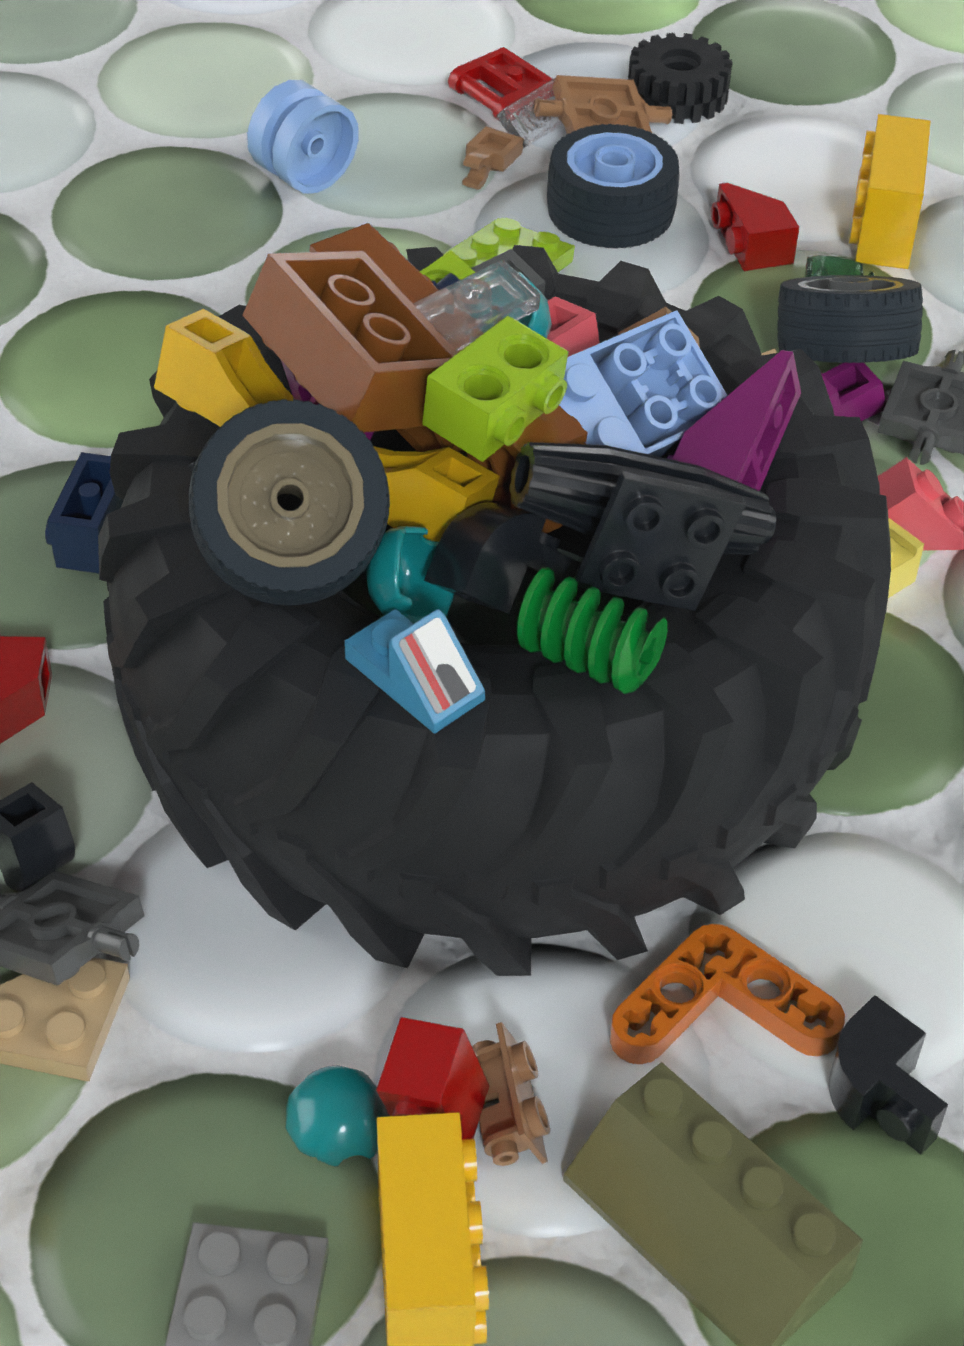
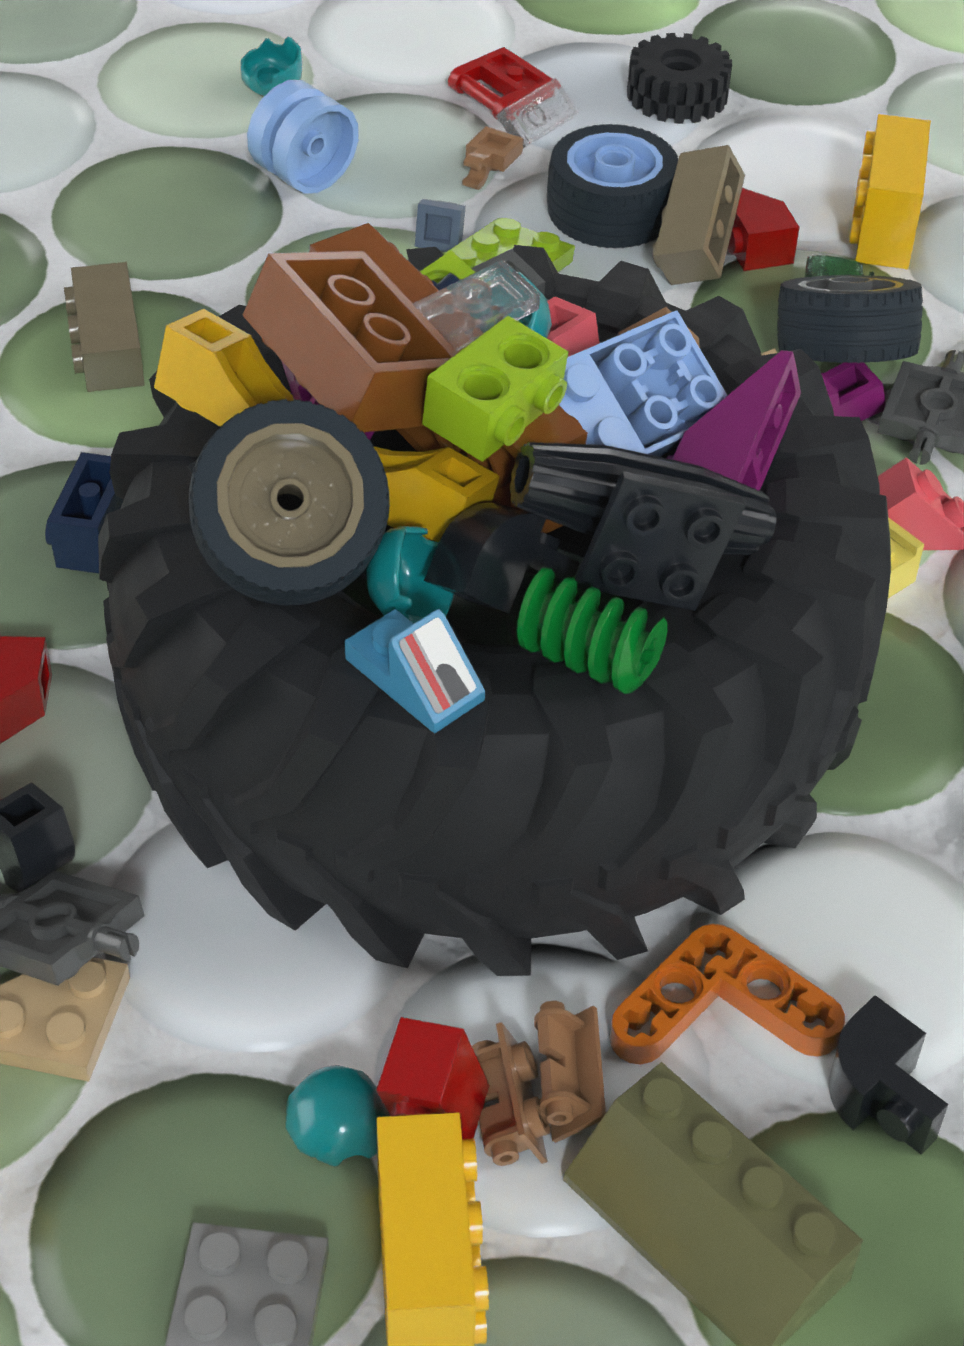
(105, 327): none -> dark tan brick
(271, 65): none -> teal hair
(439, 224): none -> sand blue tile
(573, 1069): none -> medium nougat hinge
(599, 101): medium nougat plate -> none
(699, 215): none -> dark tan brick

